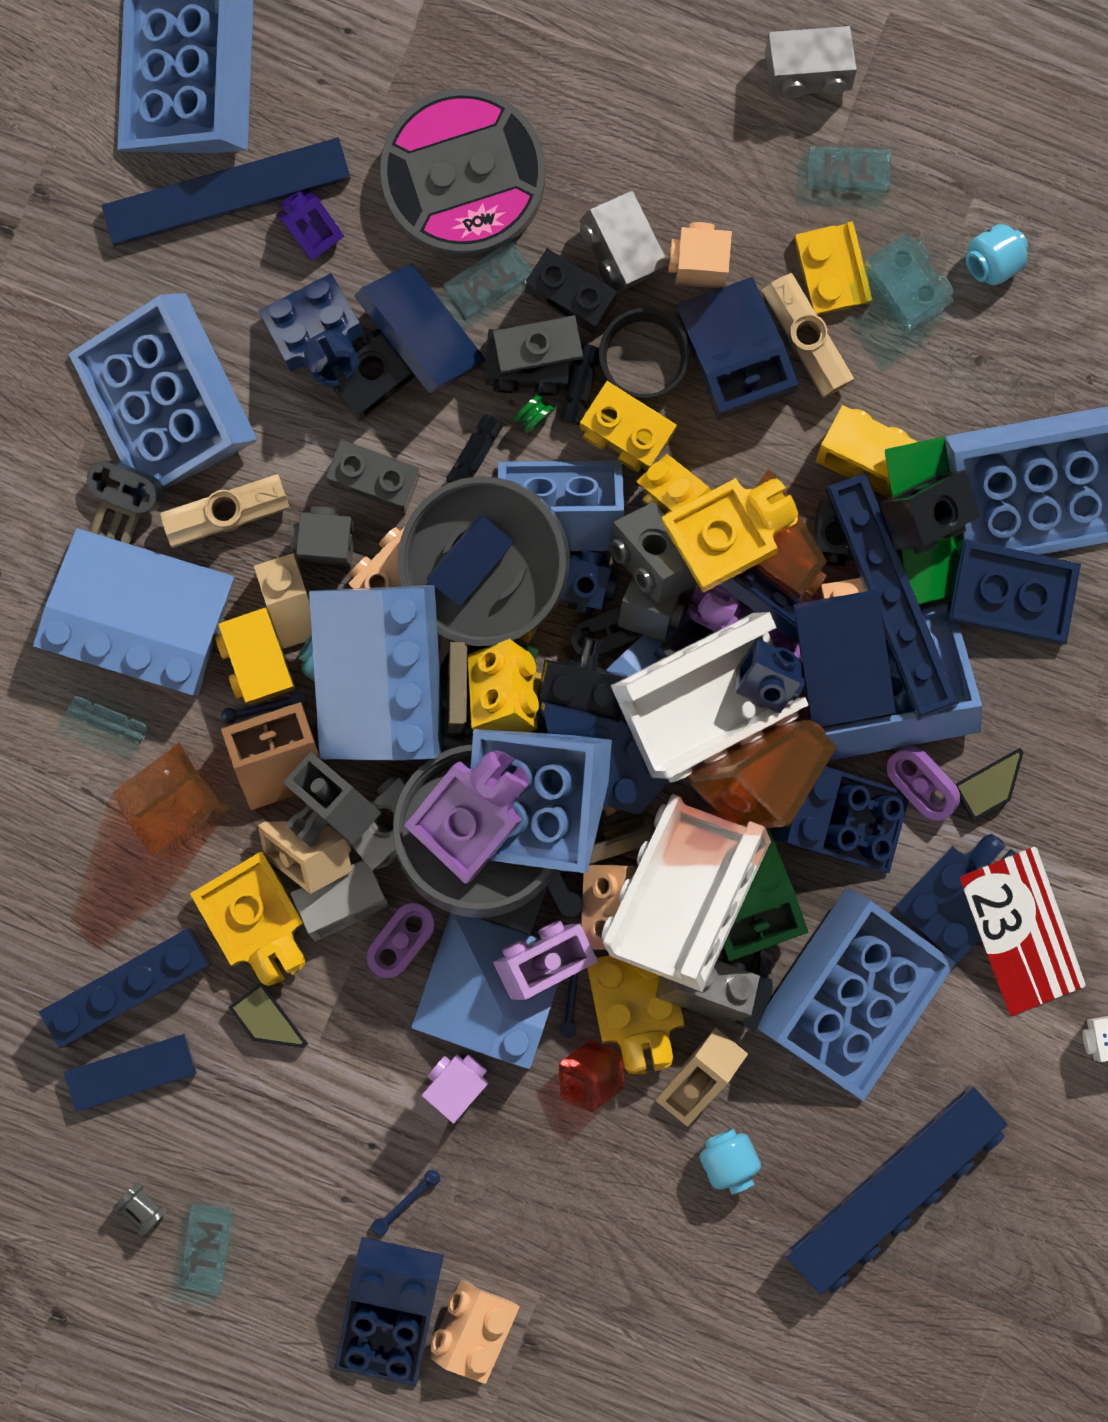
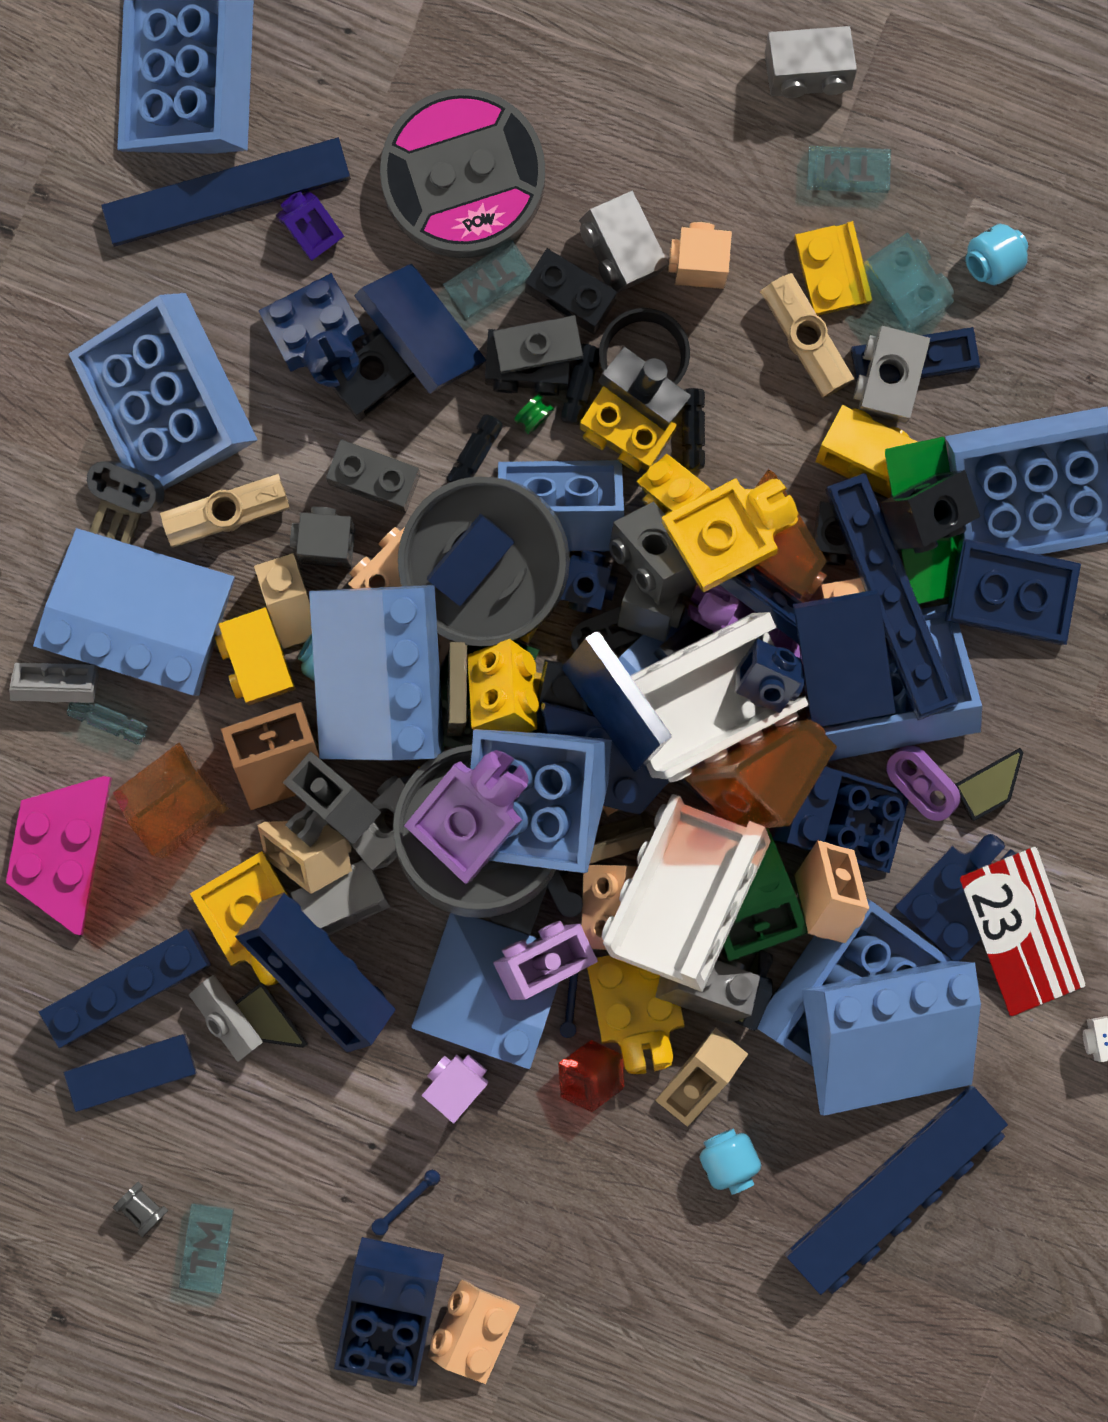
(54, 682): none -> light grey plate
(59, 849): none -> dark pink wing
(225, 1018): none -> light grey plate
(230, 715): dark blue hinge -> none
(315, 972): none -> dark blue brick
(400, 940): medium lavender plate -> none
(616, 701): none -> dark blue tile
(645, 387): none -> tile
(694, 430): none -> black axle
(737, 348): dark blue slope -> none
(831, 892): none -> light nougat brick
(893, 1035): none -> medium blue slope
(908, 355): none -> light grey brick
(947, 354): none -> dark blue tile

